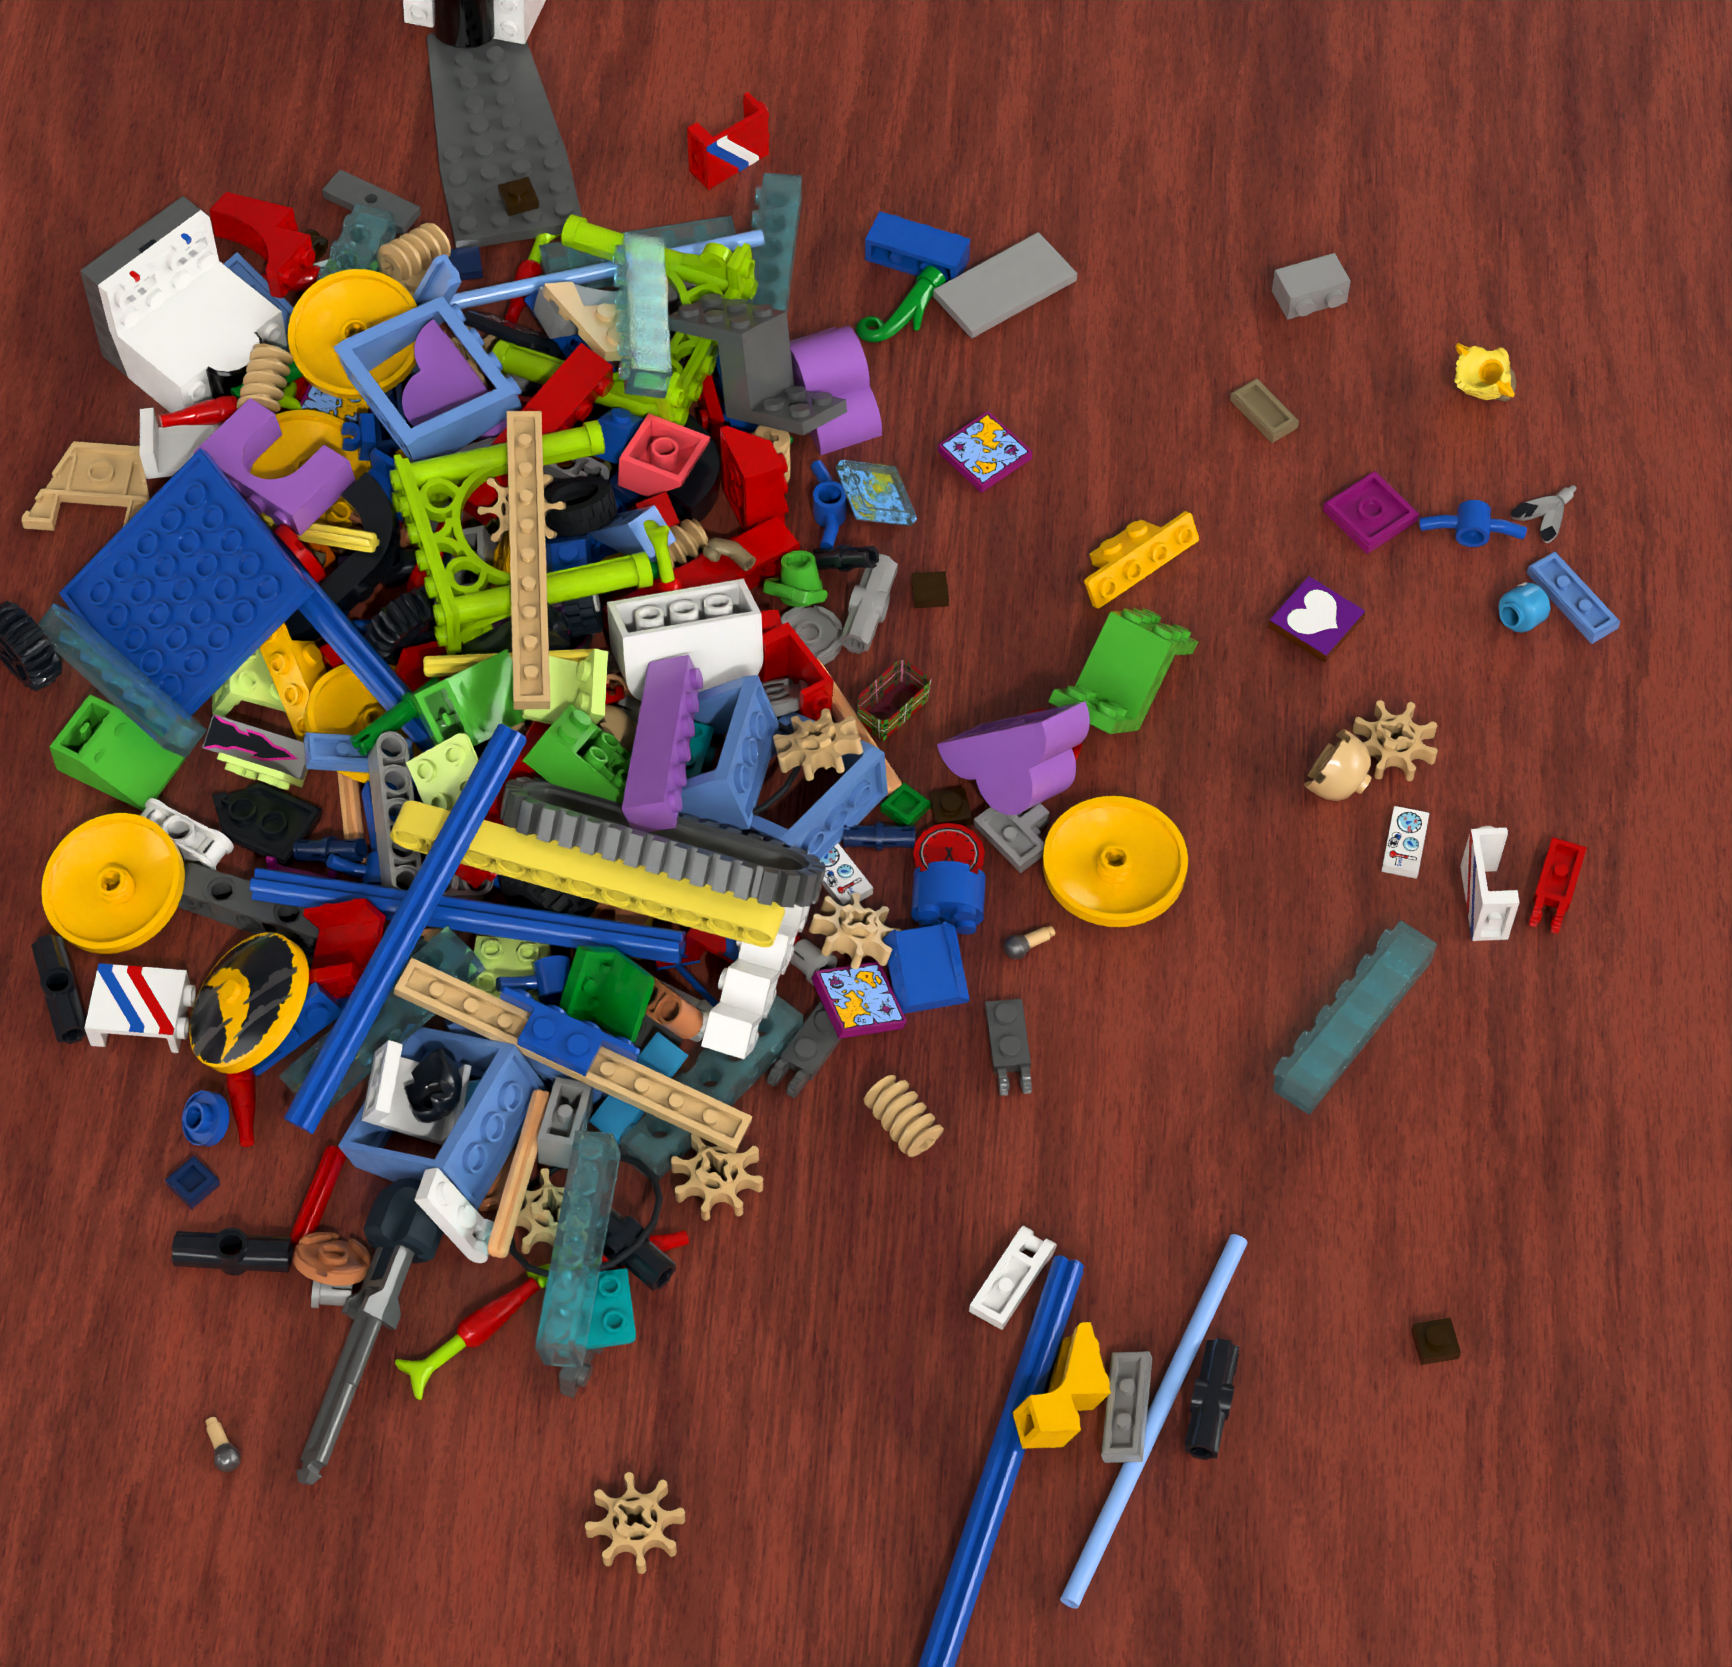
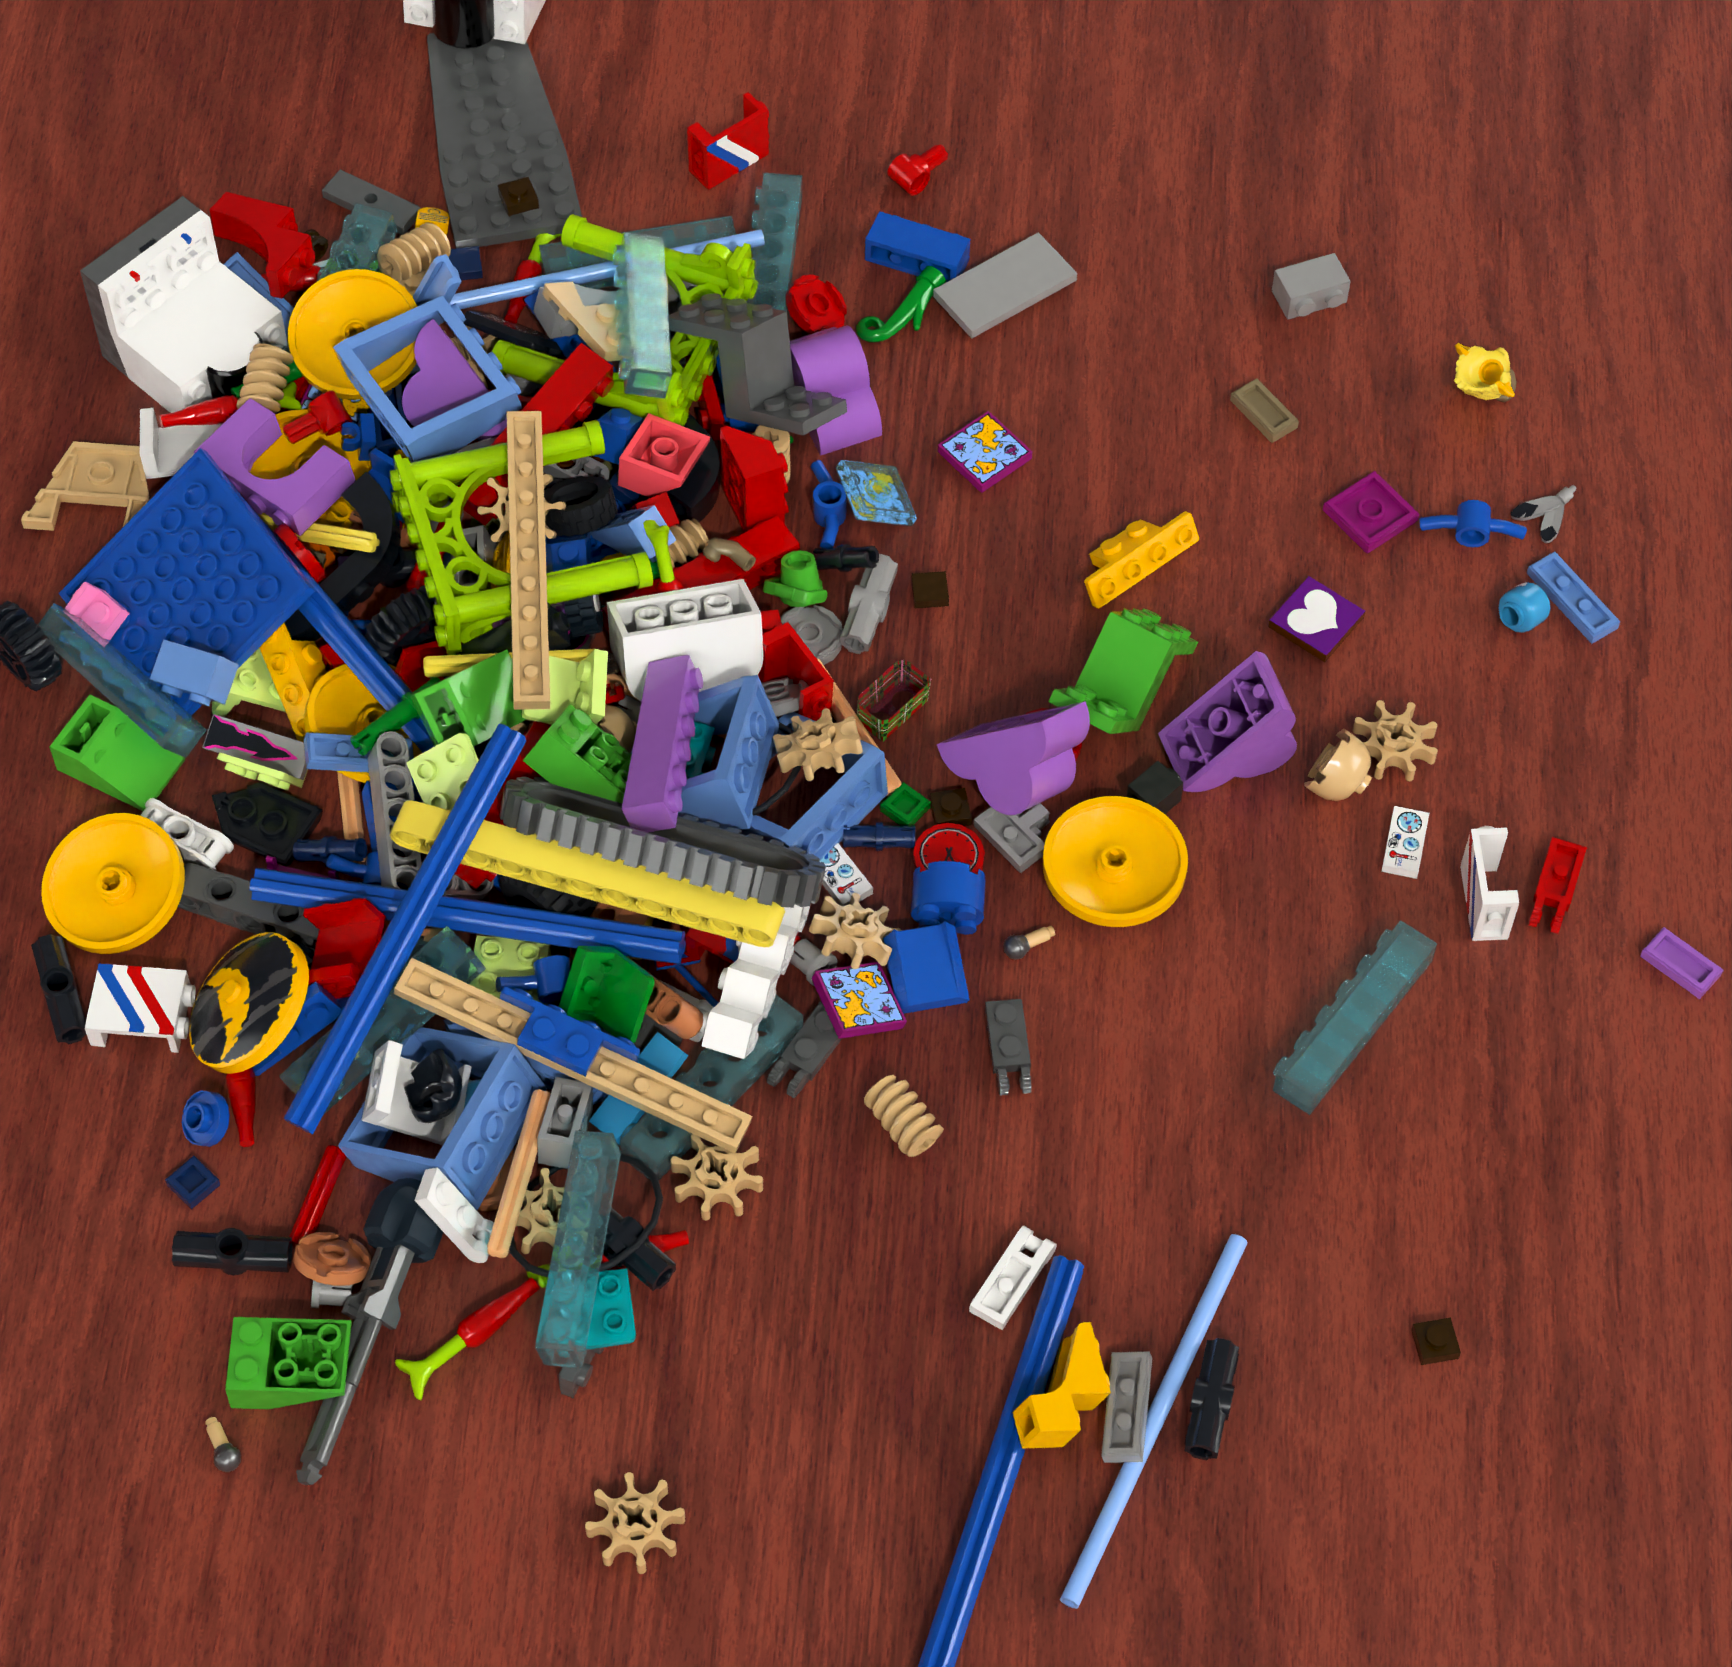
(97, 610): none -> bright pink bracket
(194, 672): none -> medium blue brick
(286, 1361): none -> bright green slope
(324, 415): none -> red axle
(433, 215): none -> yellow tile
(815, 304): none -> red tile
(913, 171): none -> red axle
(1157, 787): none -> pearl dark grey brick
(1233, 729): none -> medium lavender brick
(1681, 963): none -> medium lavender tile

